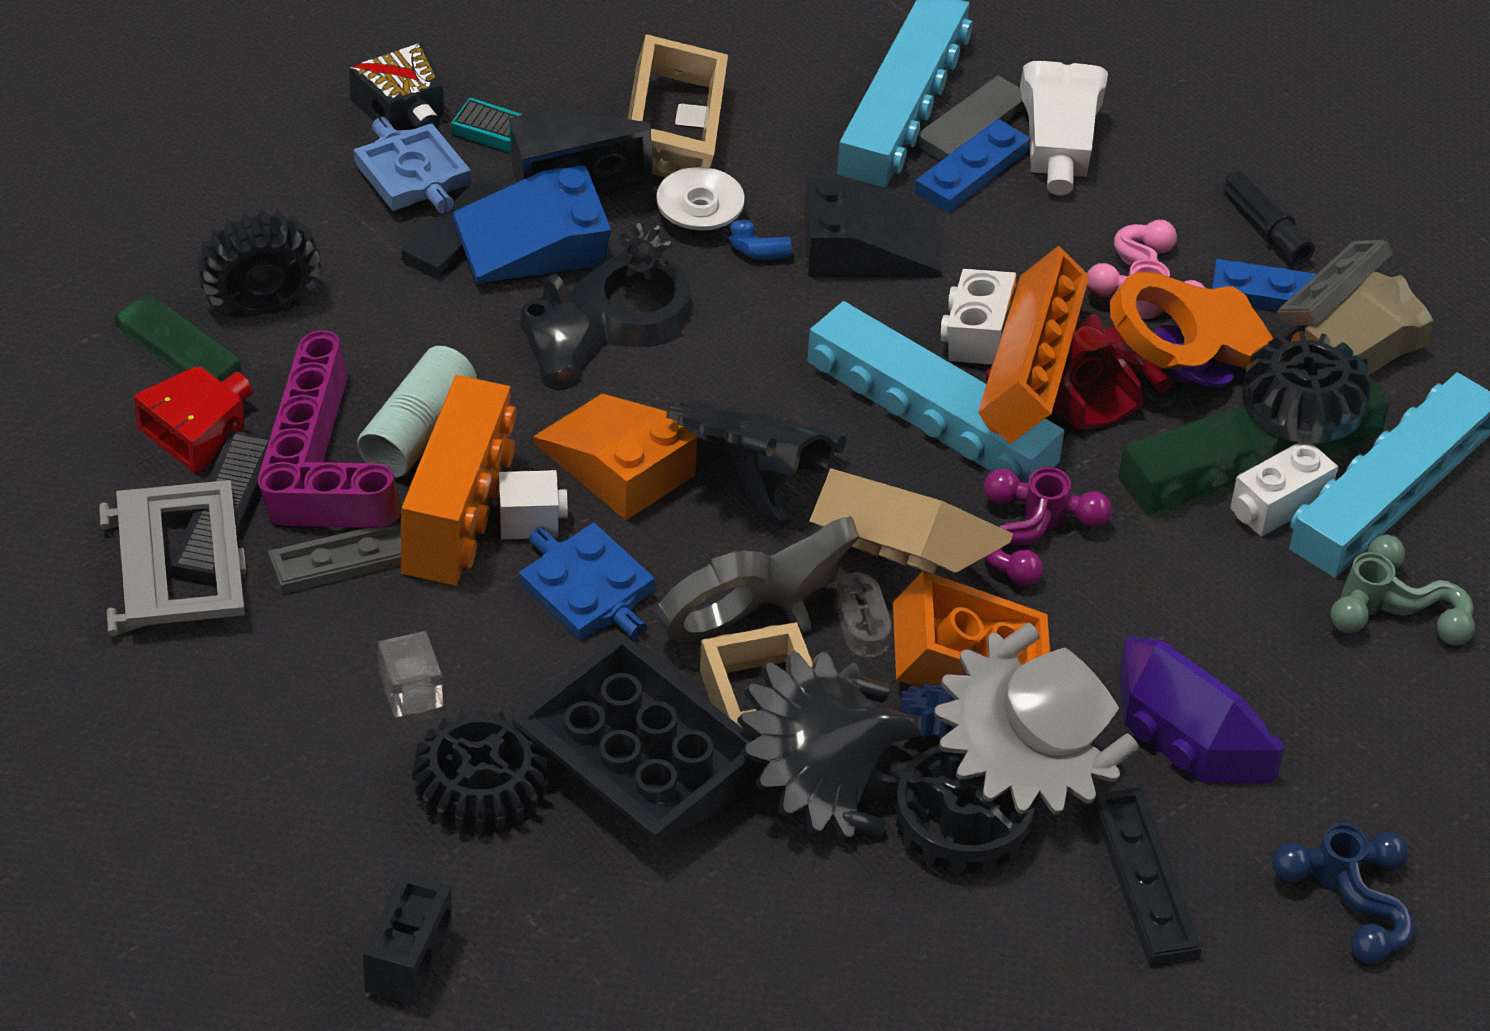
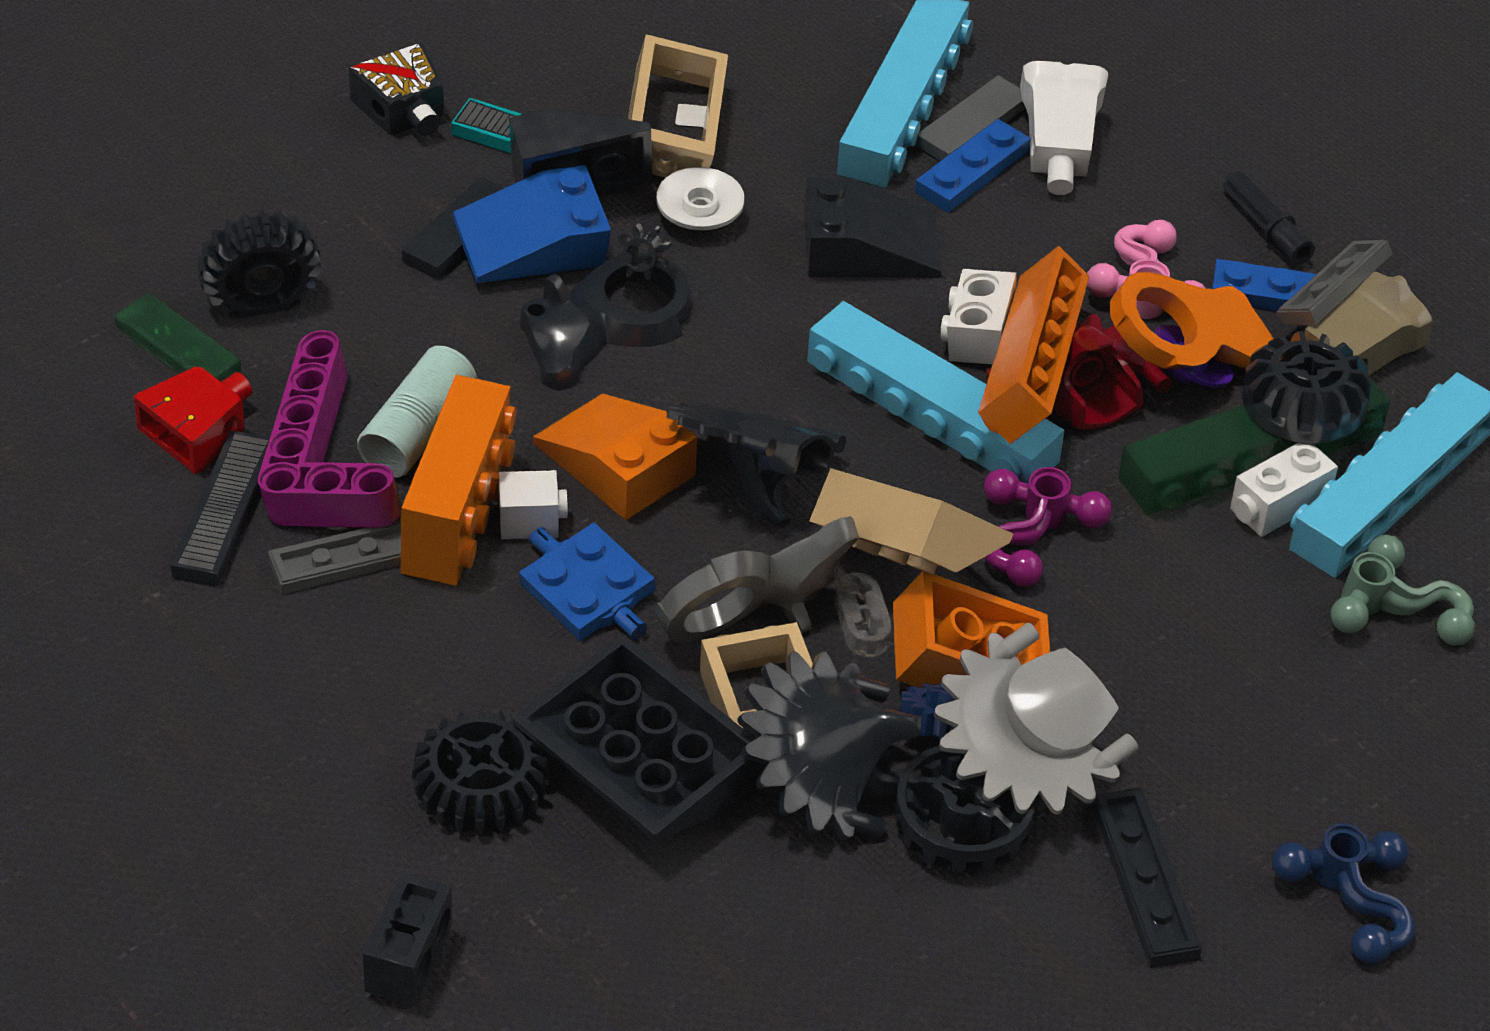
(144, 557): light grey piece -> none
(410, 674): clear brick -> none
(412, 166): medium blue plate -> none
(756, 247): blue arm -> none
(1193, 716): dark purple wedge -> none

